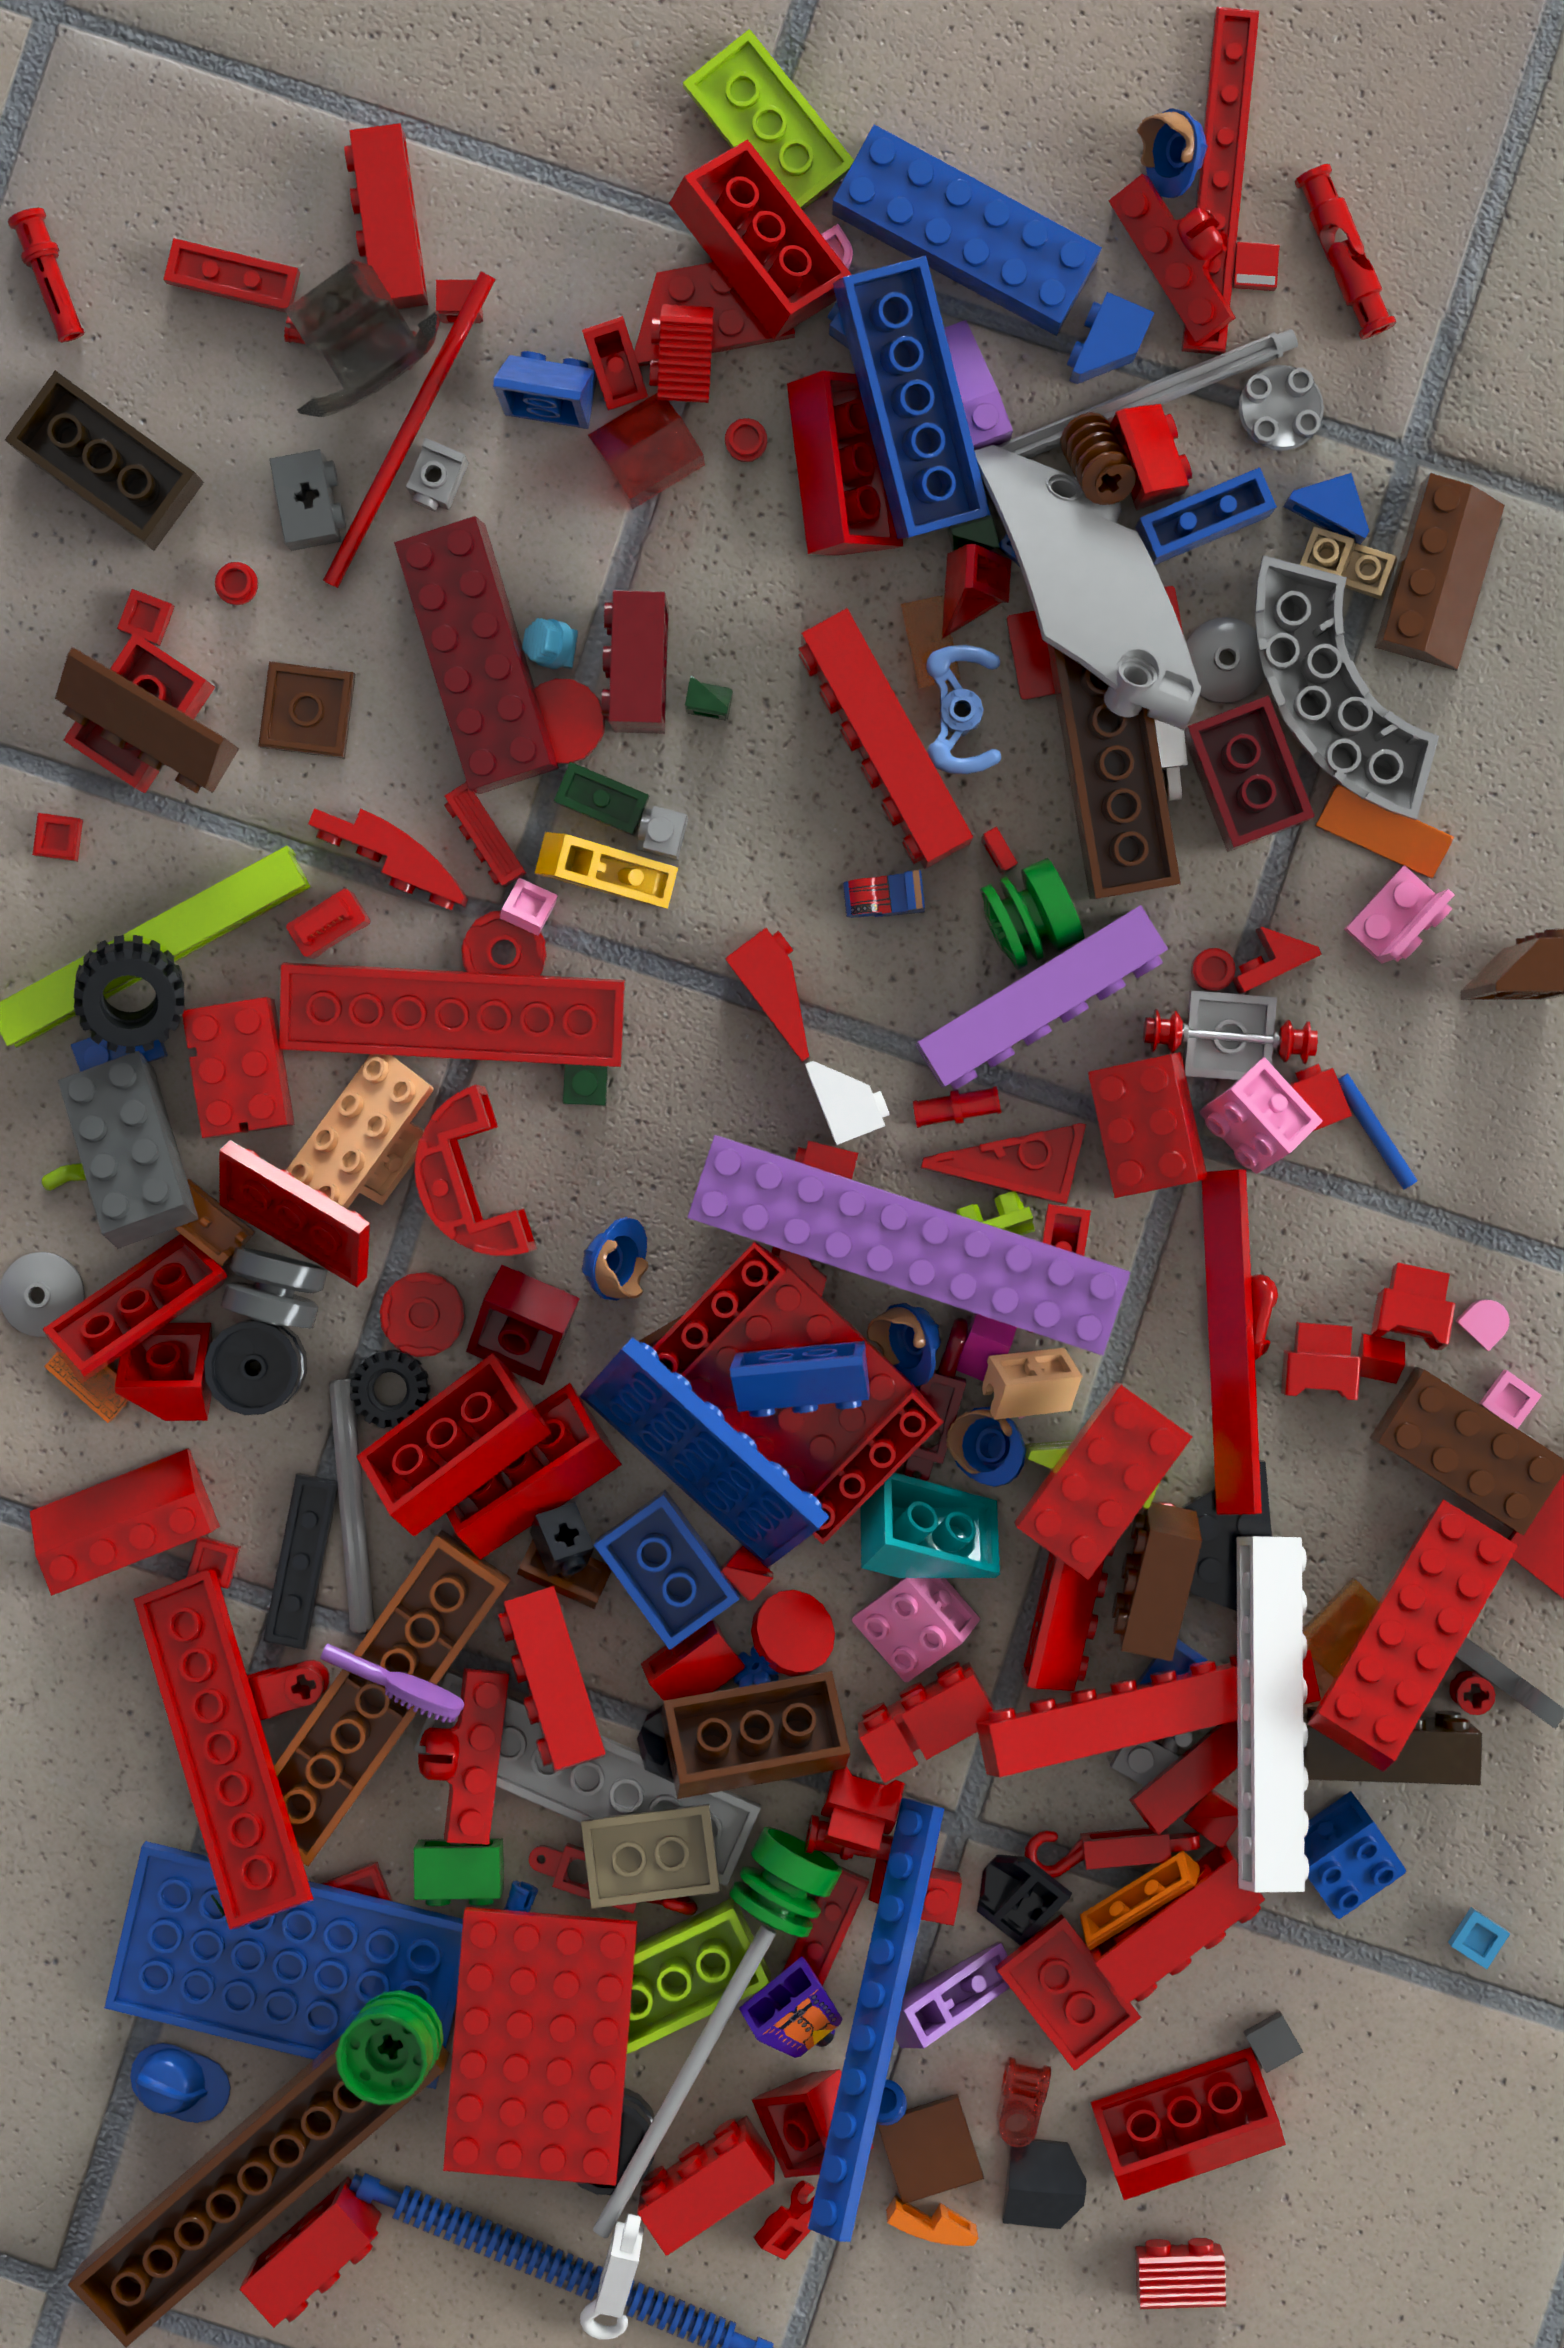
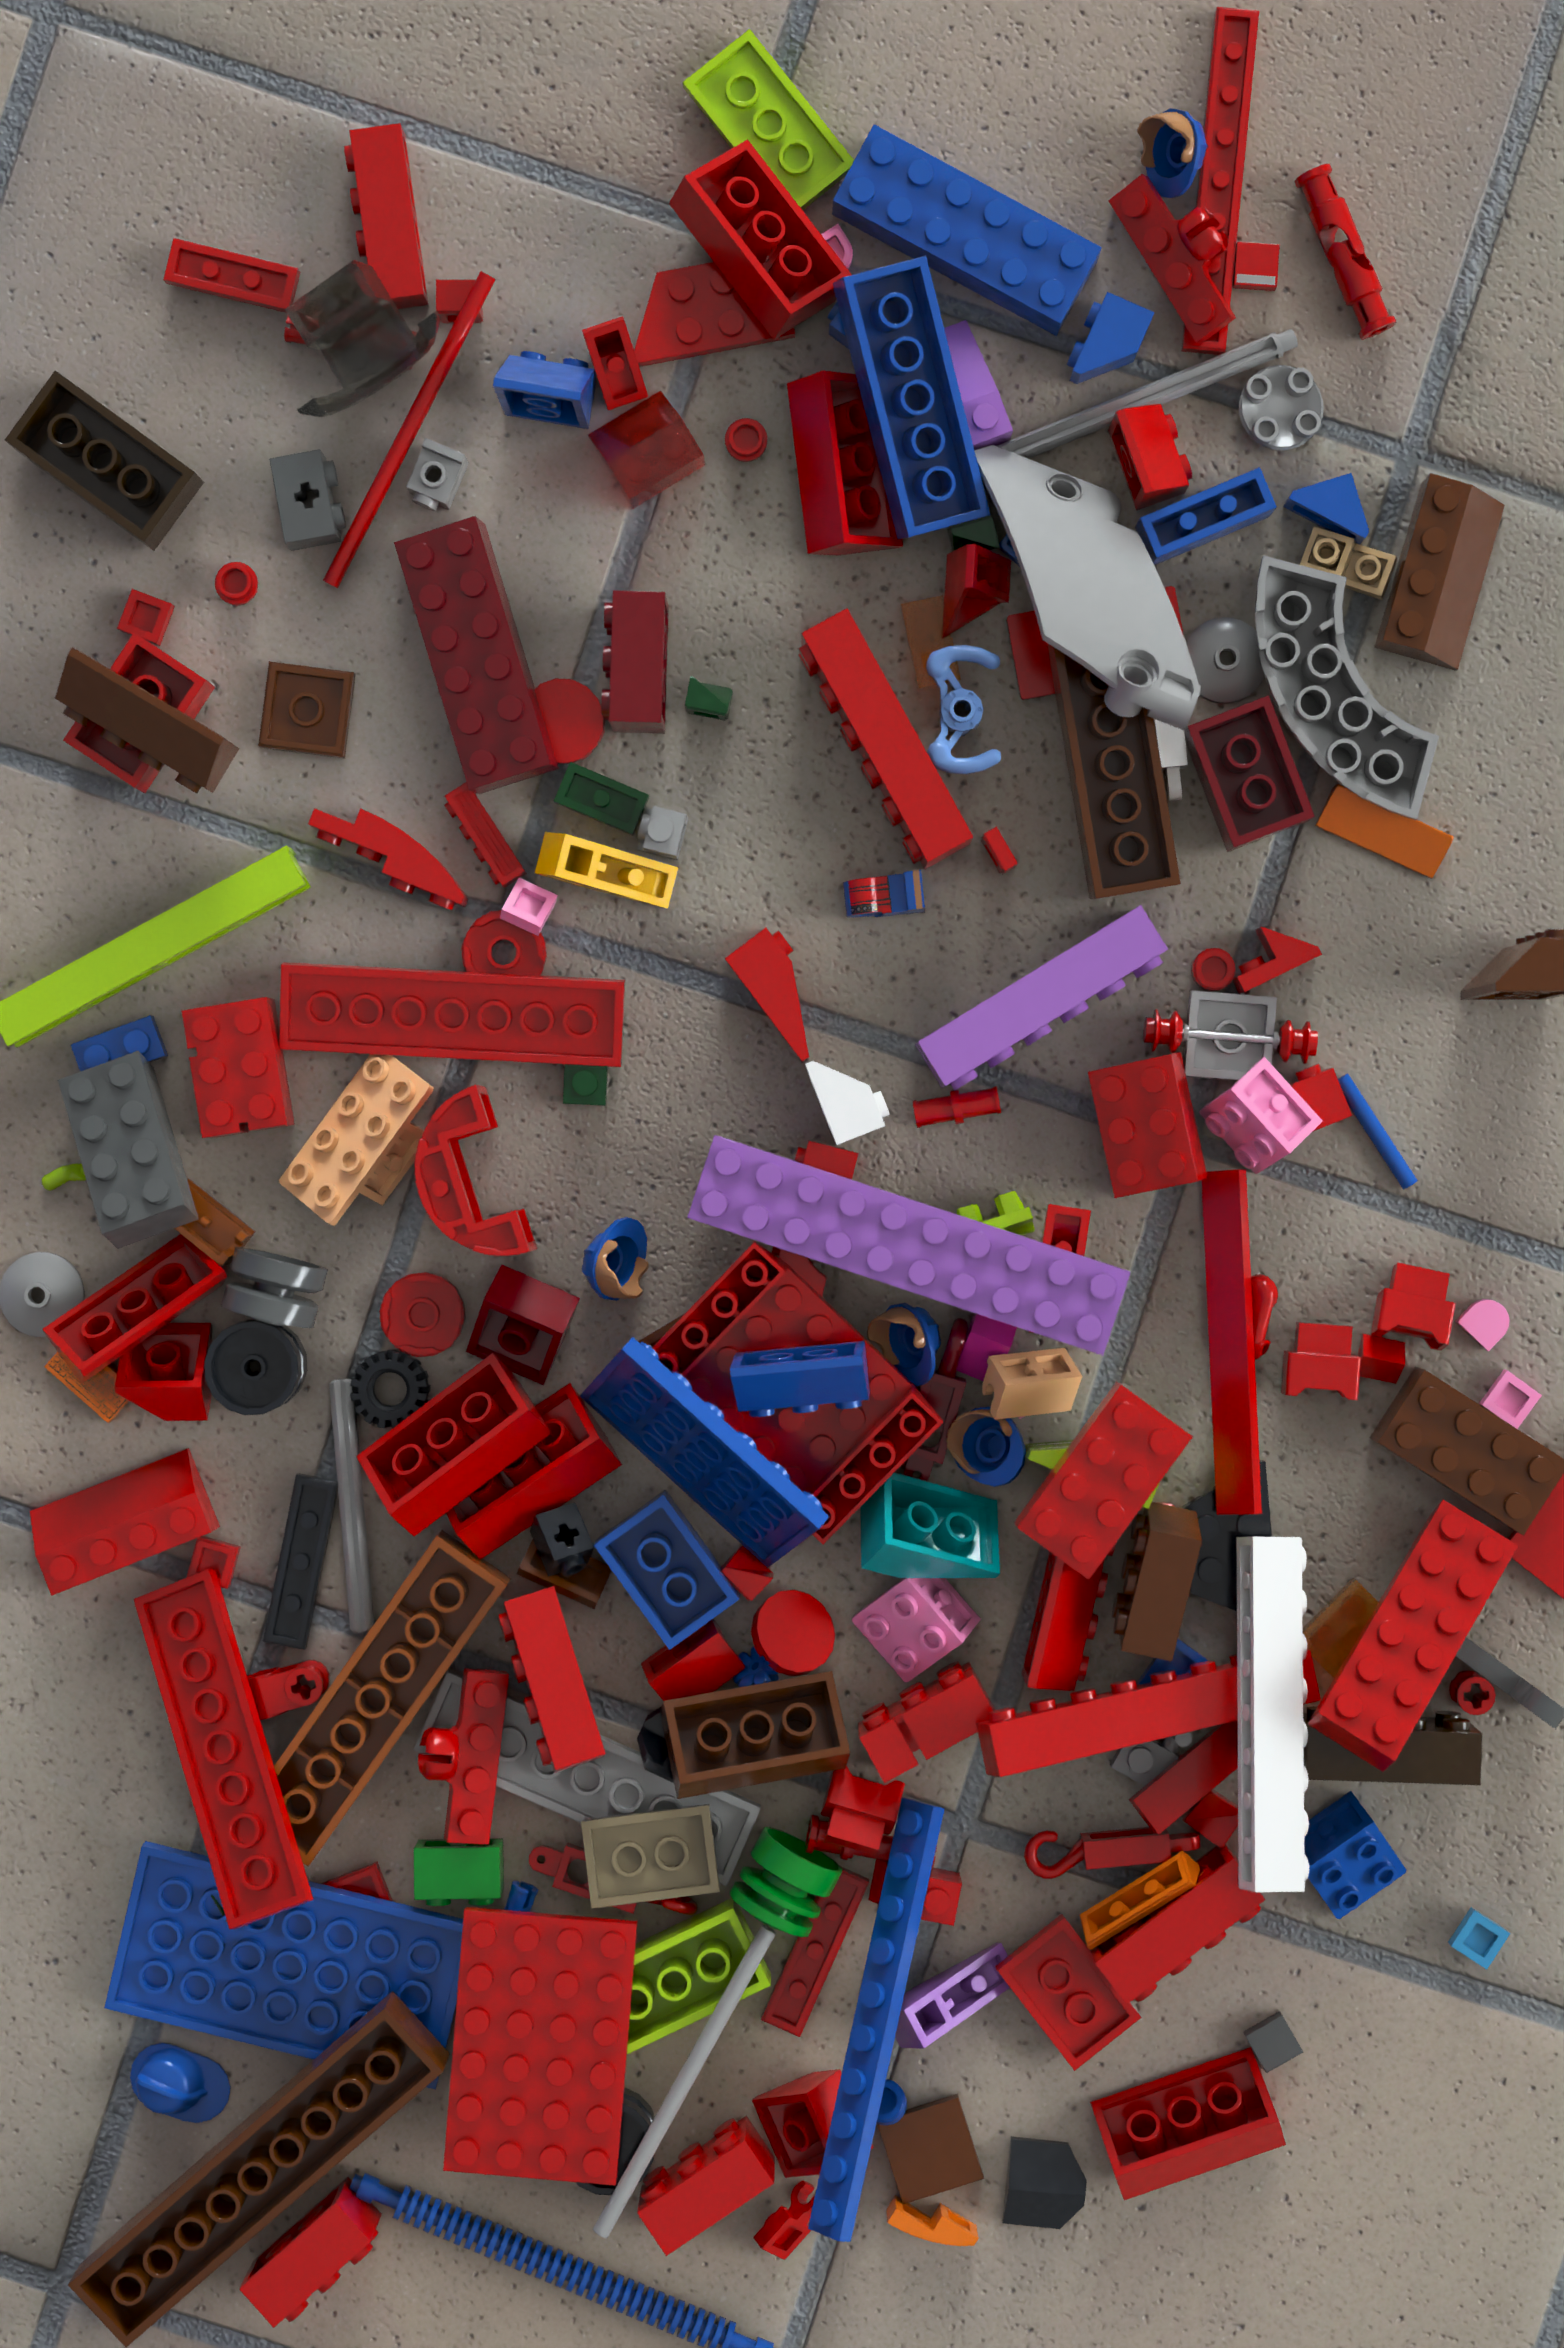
(41, 255): red pin -> none
(57, 837): red tile -> none
(123, 1027): black tyre -> none
(294, 1213): red plate -> none
(328, 923): red piece -> none
(379, 2067): green wheel -> none
(402, 1685): medium lavender piece -> none
(550, 643): medium azure piece -> none
(615, 2280): white piece -> none
(684, 353): red brick -> none
(792, 2012): dark purple torso -> none
(1019, 1896): black slope -> none
(1022, 2093): clear red piece -> none
(1030, 1164): red wing -> none
(1032, 913): green wheel -> none
(1097, 459): reddish brown piece -> none
(1180, 2274): red brick -> none
(1397, 915): bright pink bracket -> none

